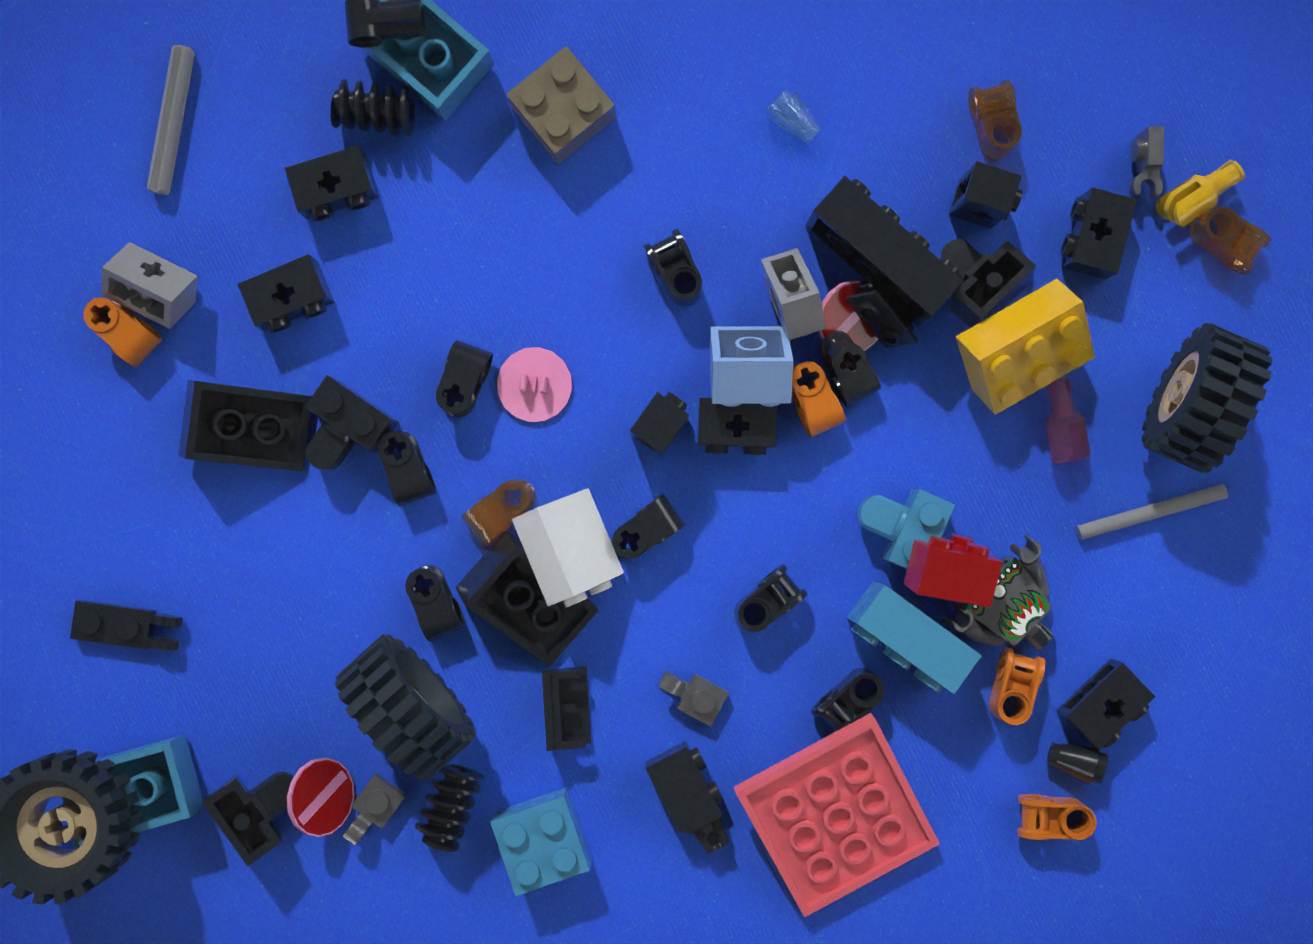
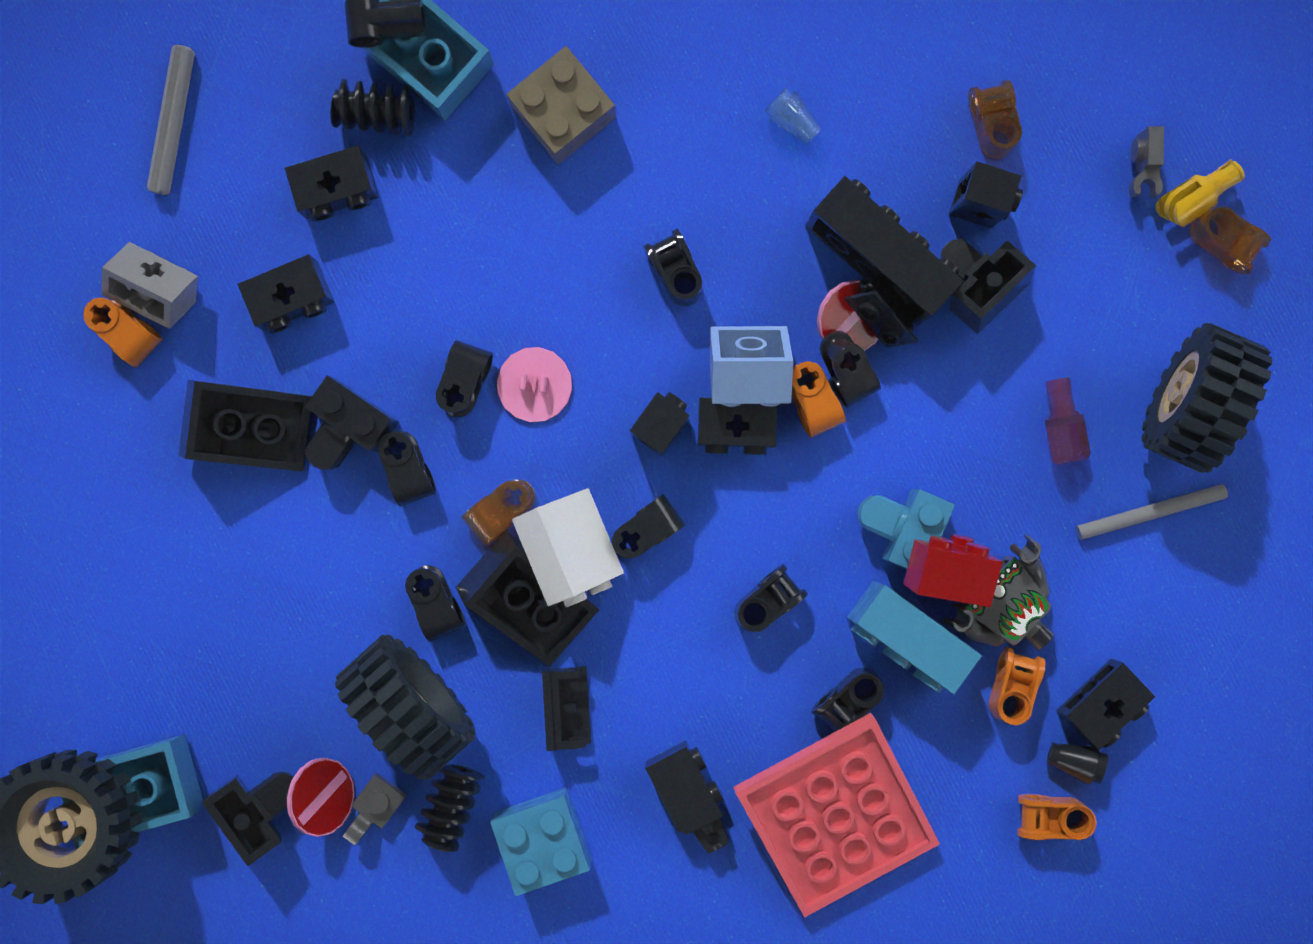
(121, 625): black hinge -> none
(697, 698): flat silver plate -> none
(793, 294): light grey brick -> none
(1026, 346): yellow brick -> none
(1112, 218): black brick -> none

